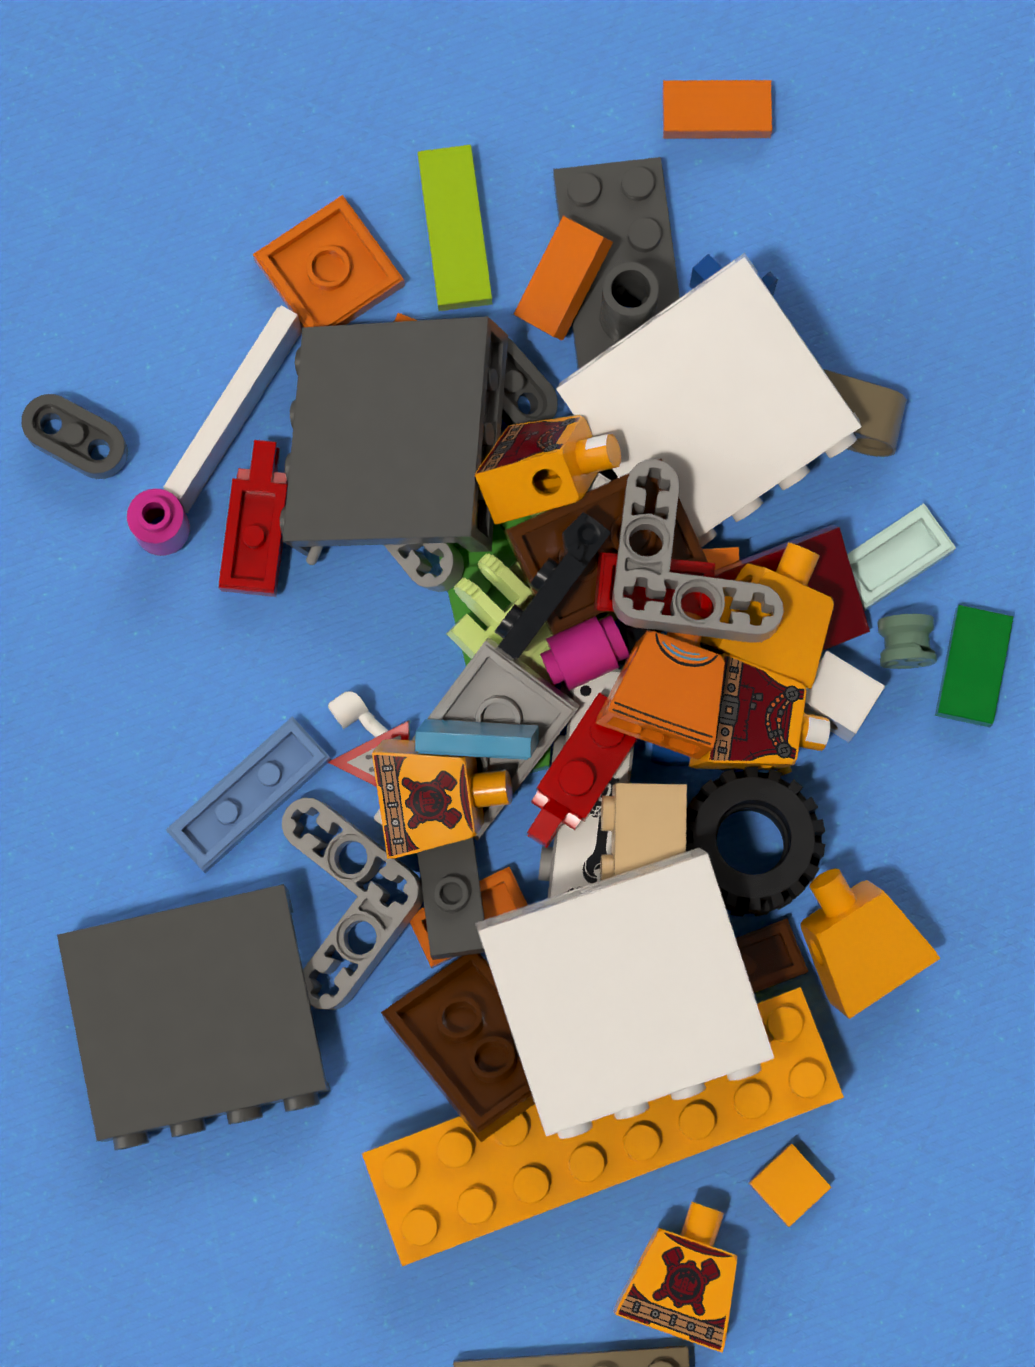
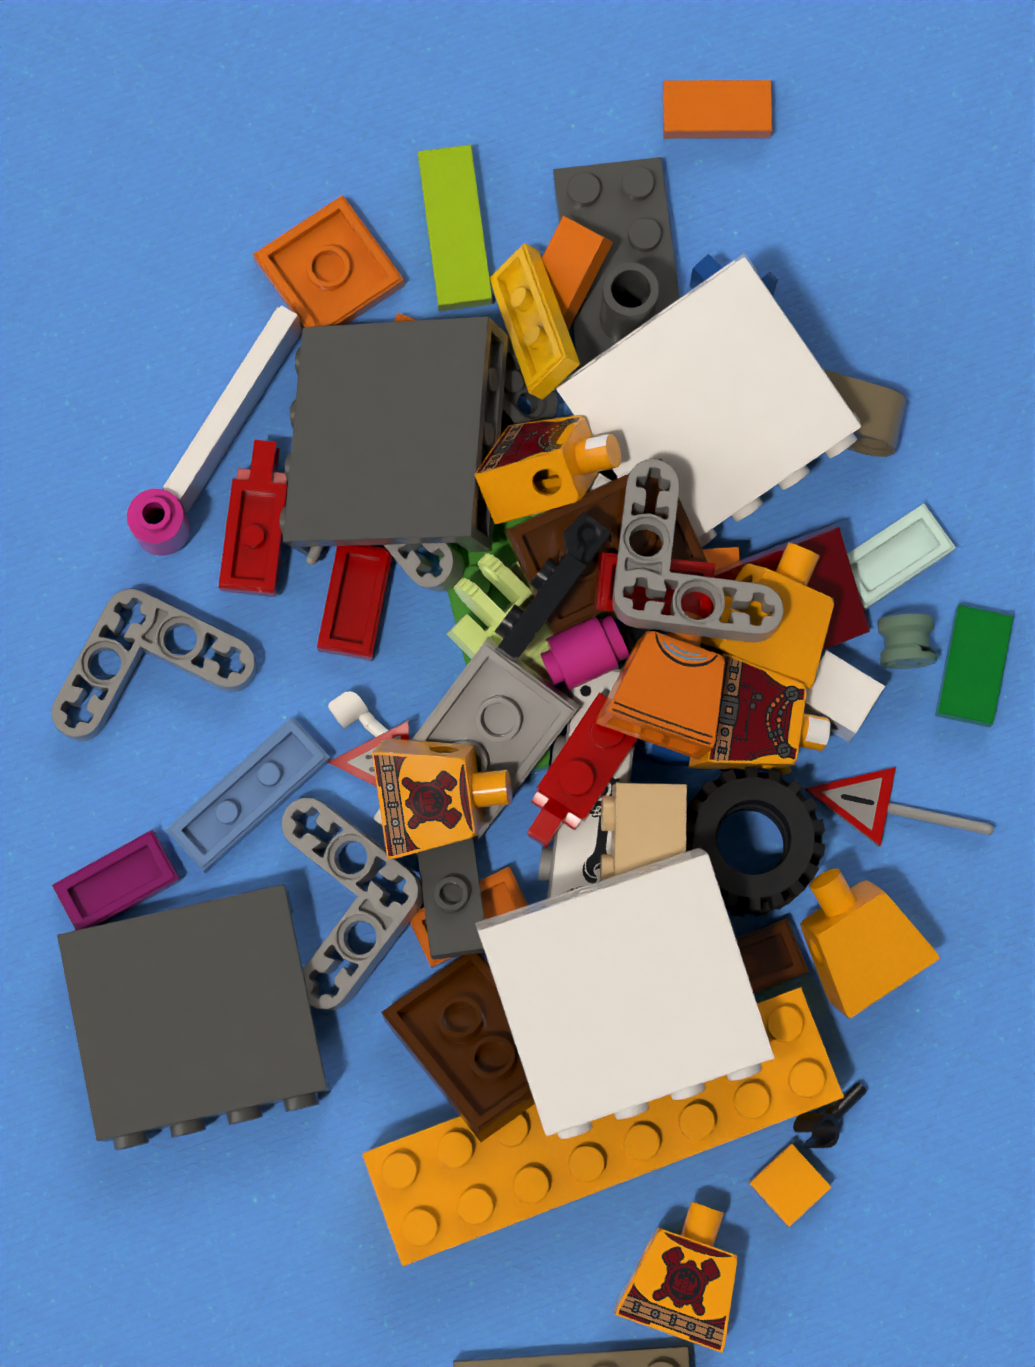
(77, 437): dark grey plate -> none
(116, 882): none -> magenta tile
(146, 638): none -> light grey beam
(355, 601): none -> red tile
(476, 739): dark azure tile -> none
(534, 321): none -> yellow tile
(825, 1125): none -> black hand
(865, 803): none -> piece

